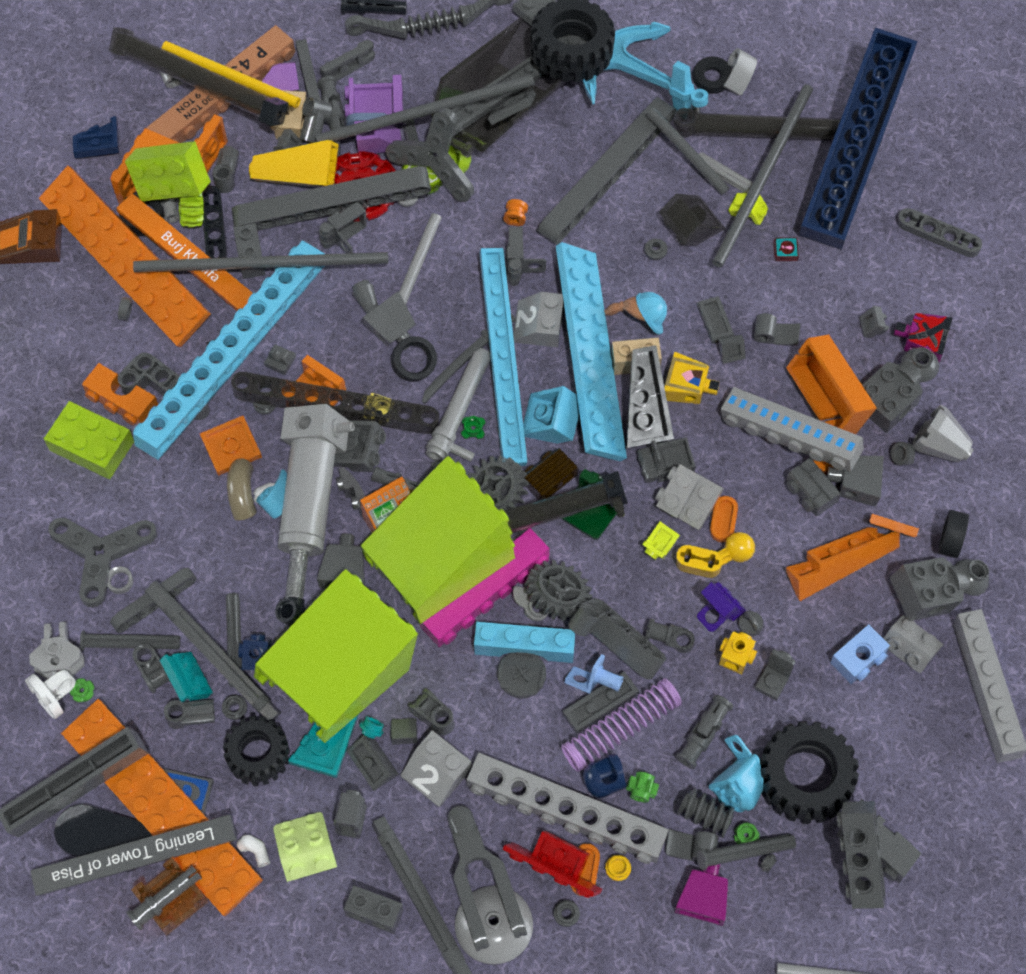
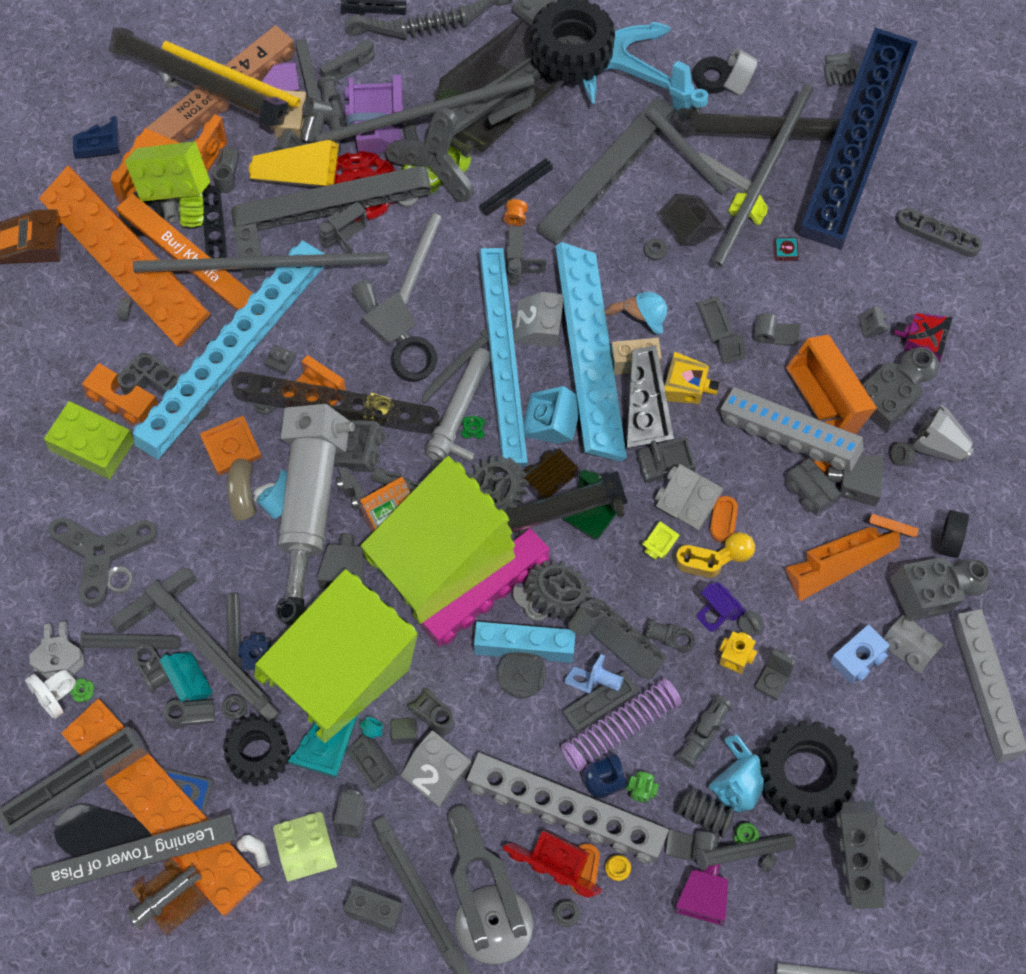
(516, 186): none -> black axle
(839, 66): none -> dark grey piece

